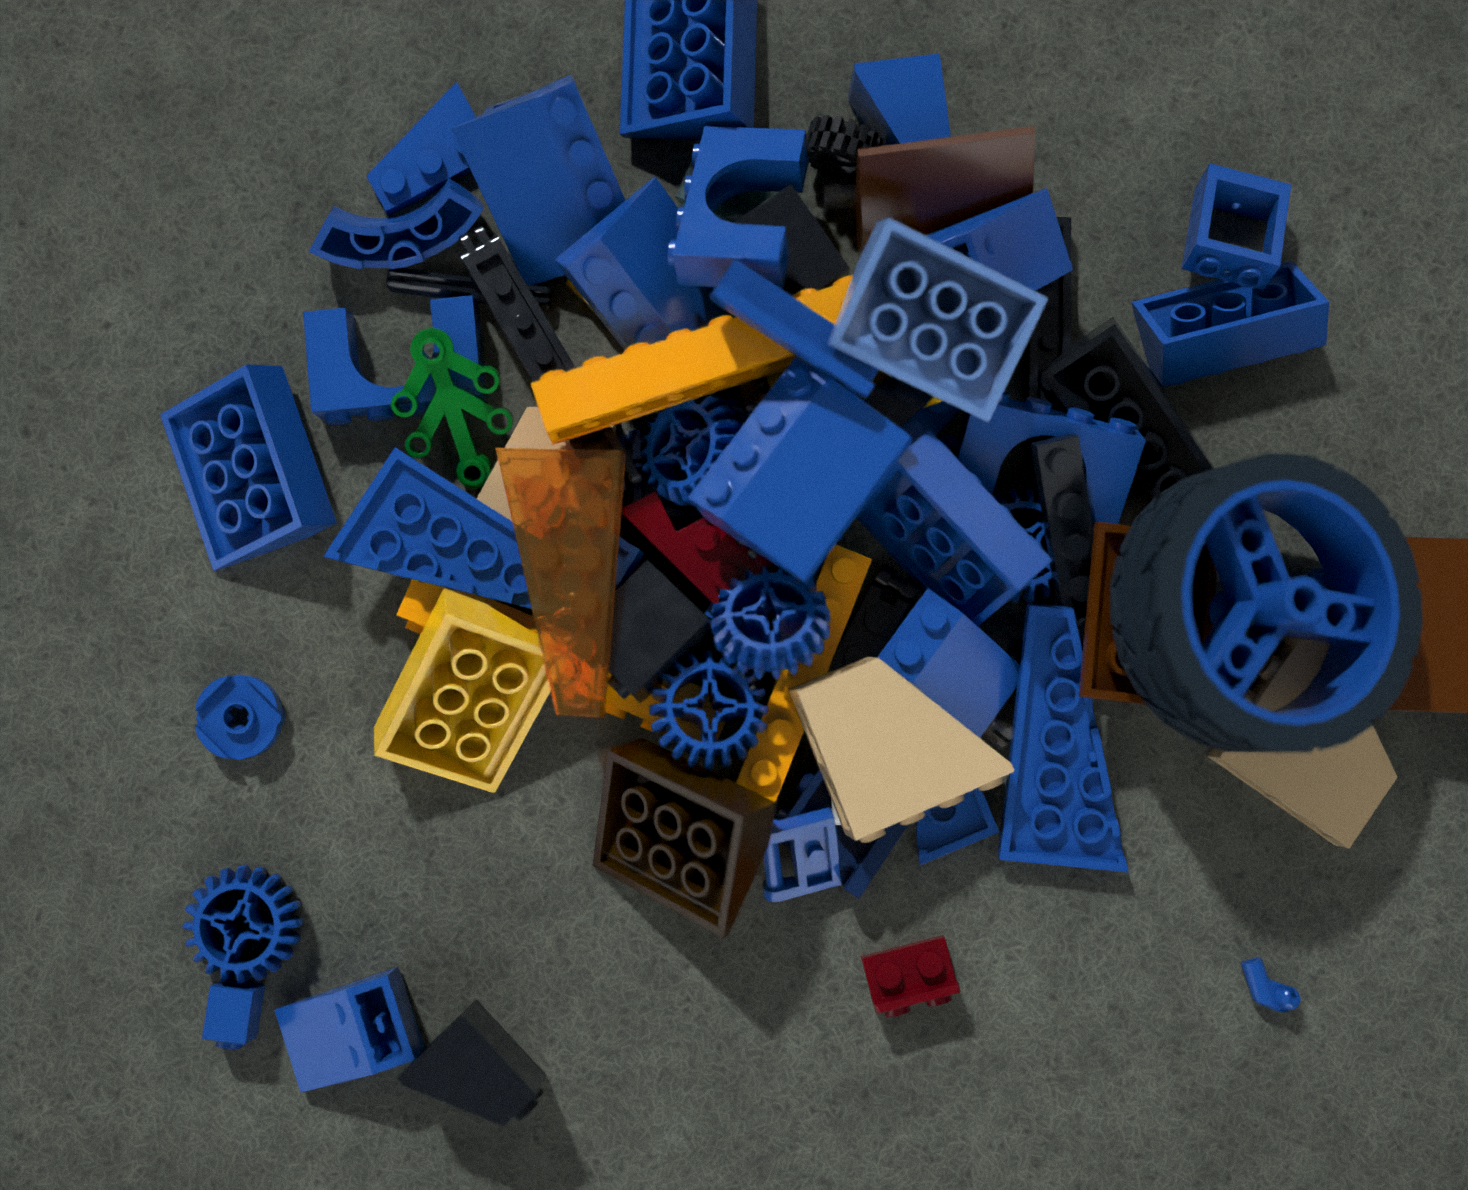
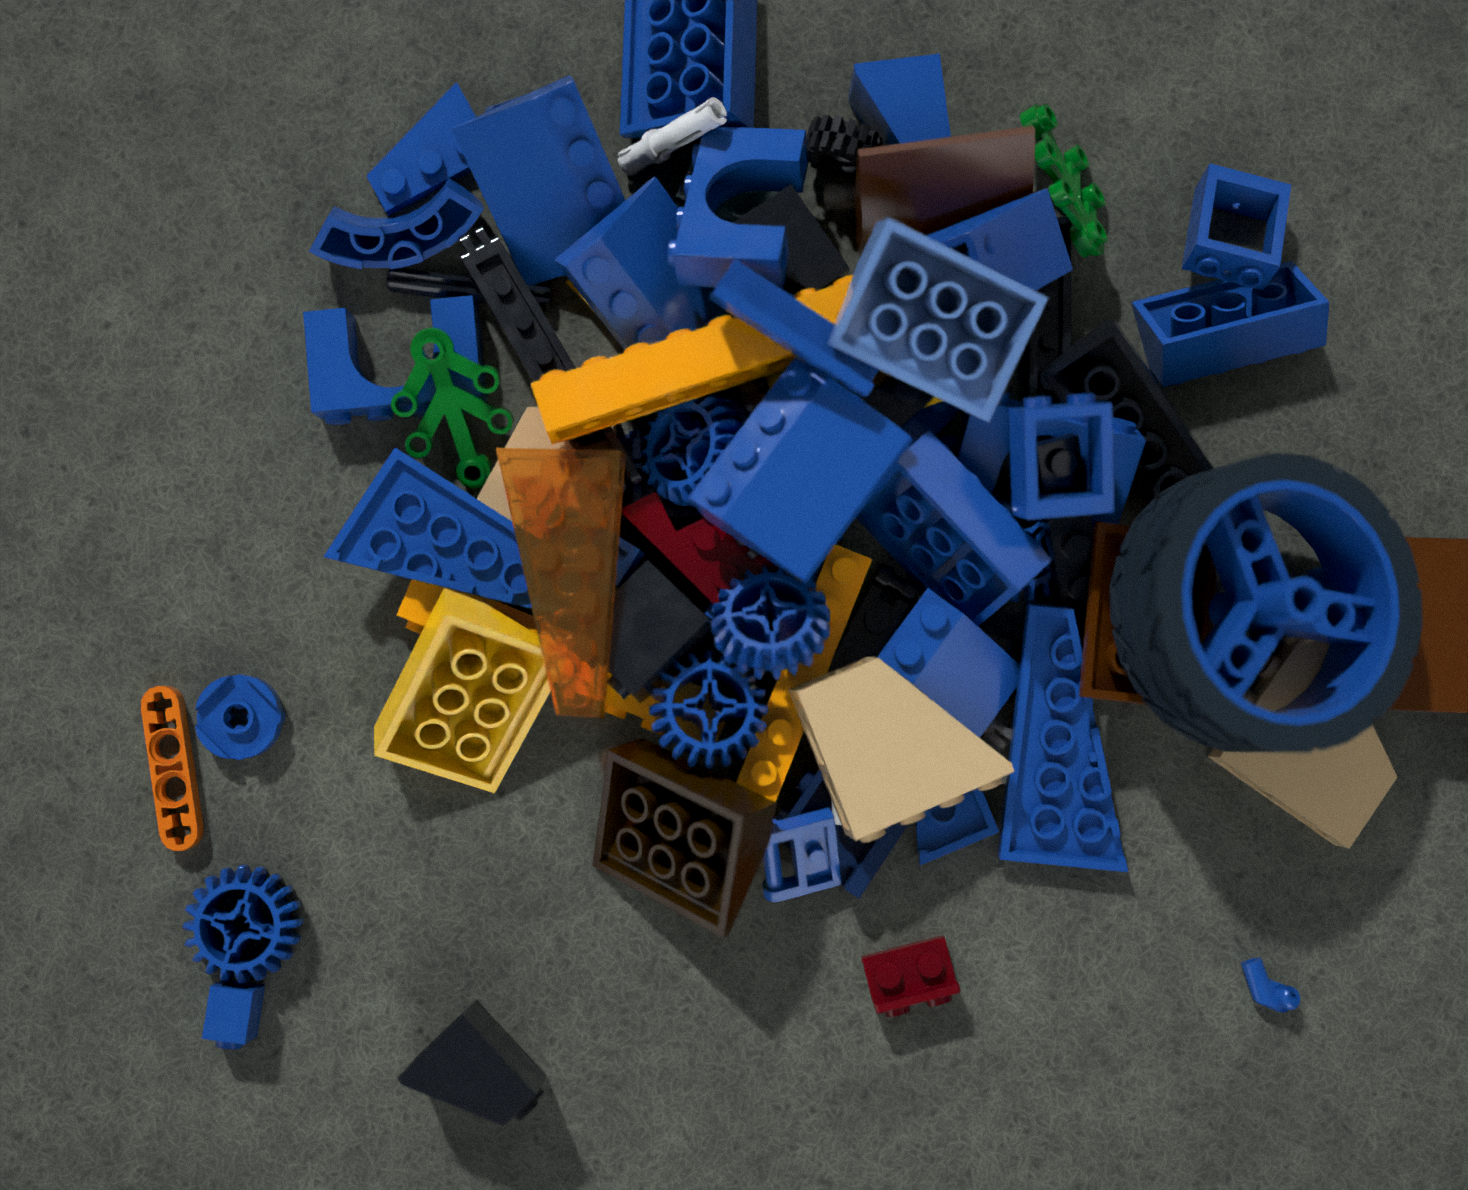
(164, 769): none -> orange beam
(247, 465): blue slope -> none
(350, 1031): blue slope -> none
(660, 143): none -> white pin
(1023, 458): none -> blue window
(1066, 192): none -> green plant

